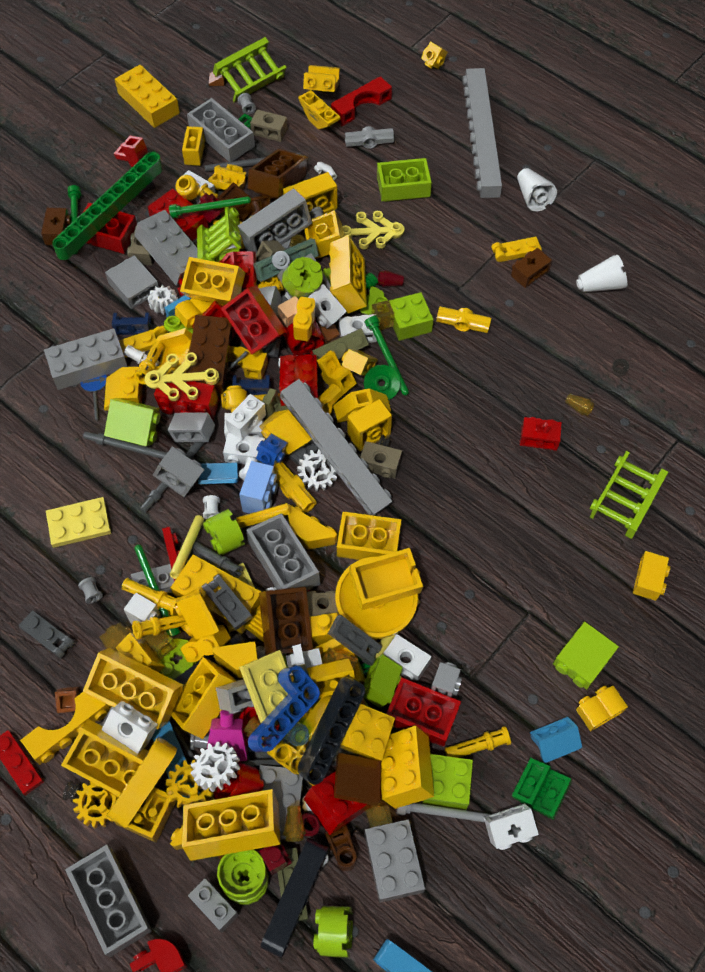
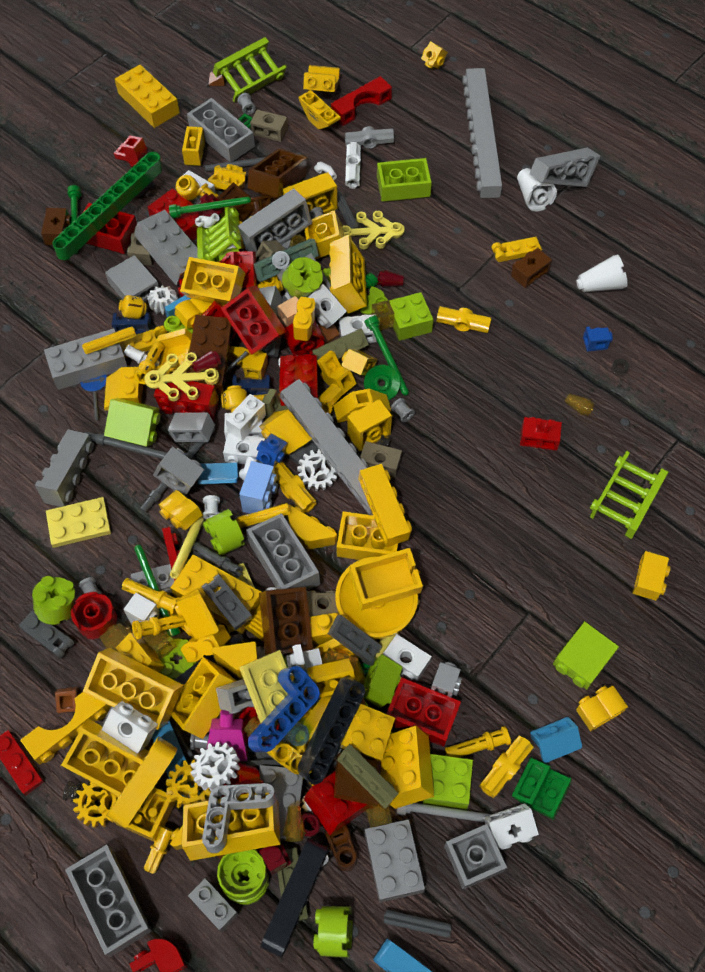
(53, 599): none -> lime brick
(65, 469): none -> light grey wedge
(88, 605): none -> red brick
(108, 340): none -> yellow axle
(132, 307): none -> yellow head
(158, 849): none -> yellow axle
(179, 510): none -> yellow brick
(206, 221): none -> white arm
(207, 361): none -> dark red cone
(229, 803): none -> light grey beam
(345, 211): none -> dark grey axle
(353, 165): none -> white piece
(367, 776): none -> olive plate
(384, 505): none -> yellow brick
(402, 410): none -> light grey bush
(417, 923): none -> dark grey axle
(475, 856): none -> light grey brick
(506, 766): none -> yellow piece
(566, 168): none -> light grey wedge
(597, 338): none -> blue brick

